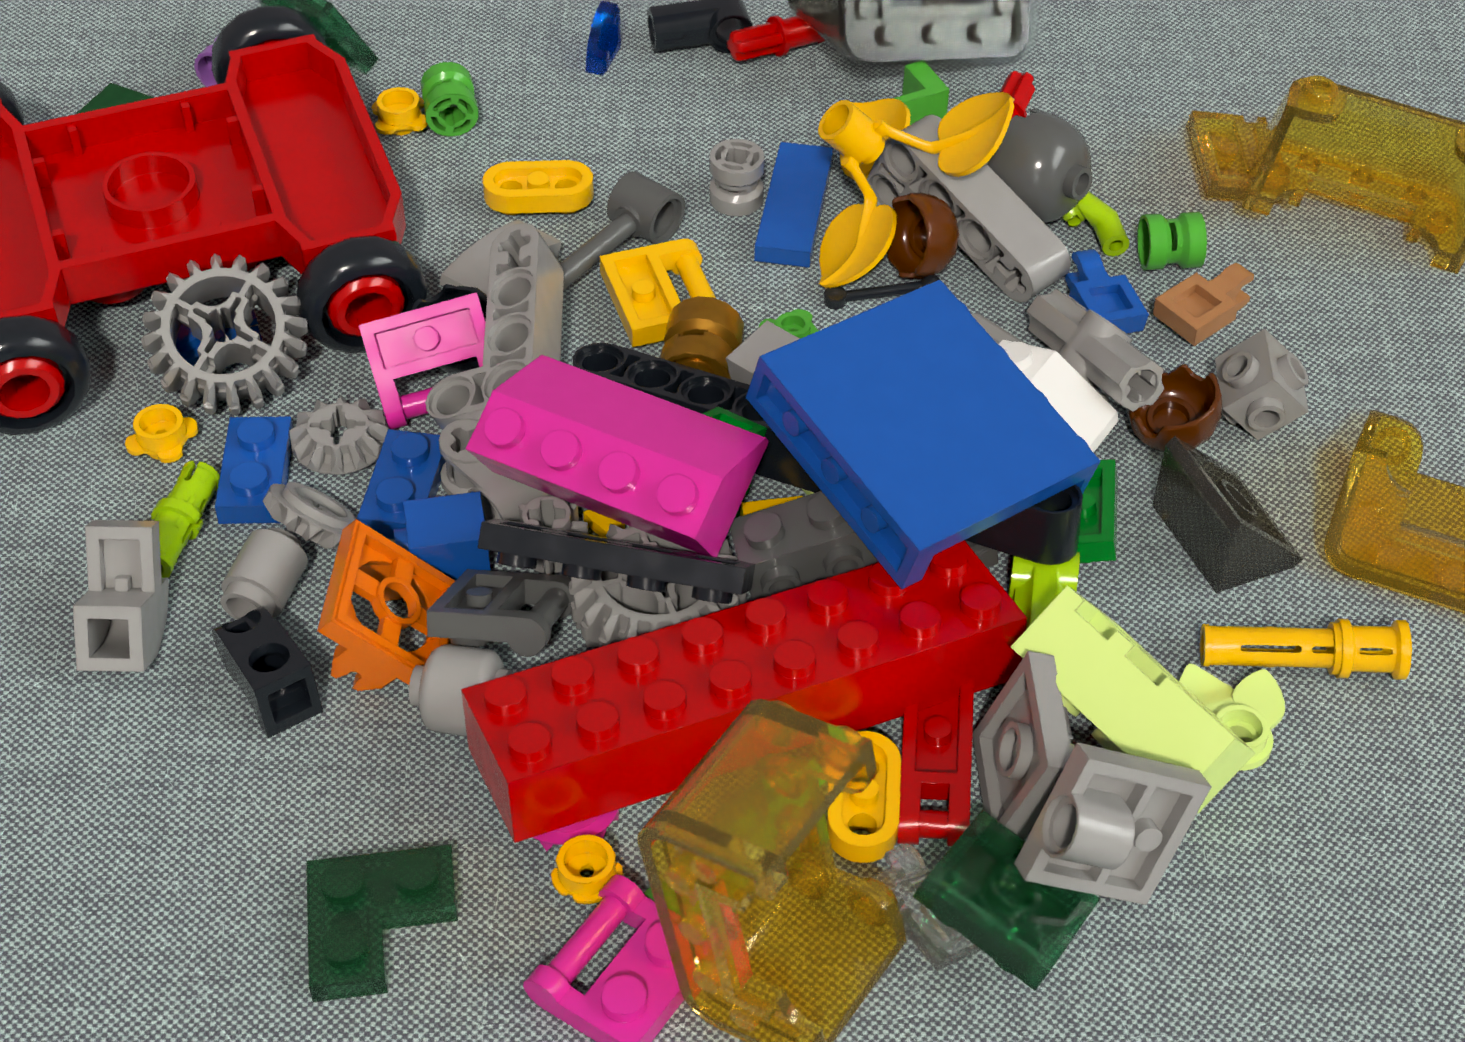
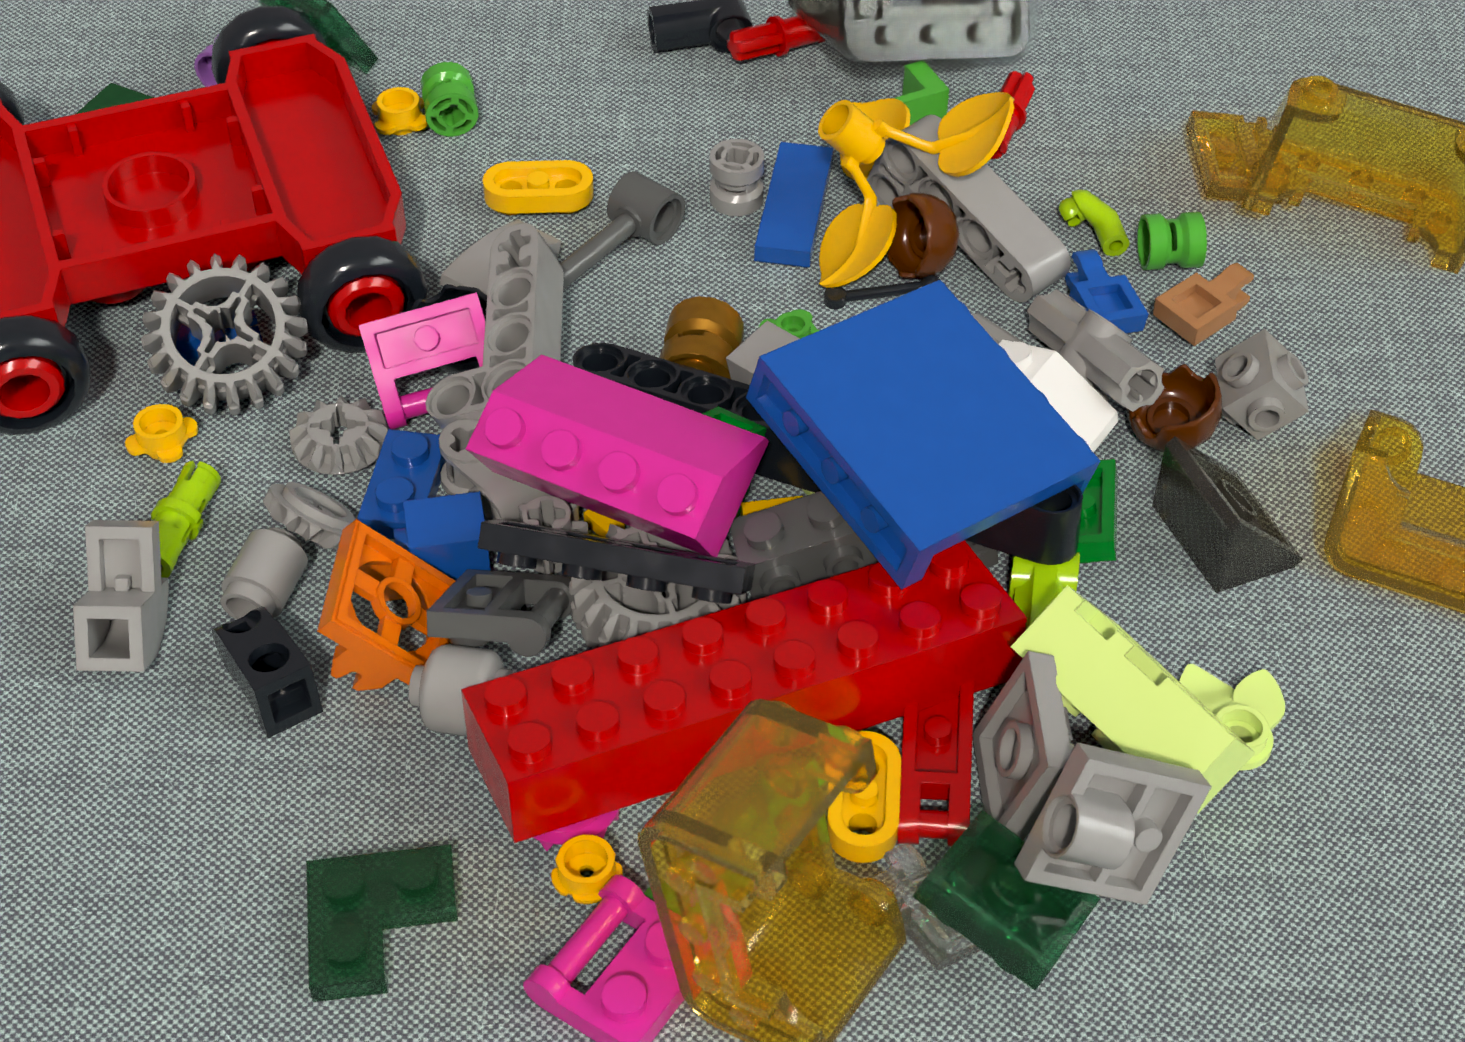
(253, 460): blue plate -> none
(603, 38): clear blue tile -> none
(643, 289): yellow plate -> none
(1044, 163): dark grey cylinder -> none
(1341, 641): yellow pin -> none

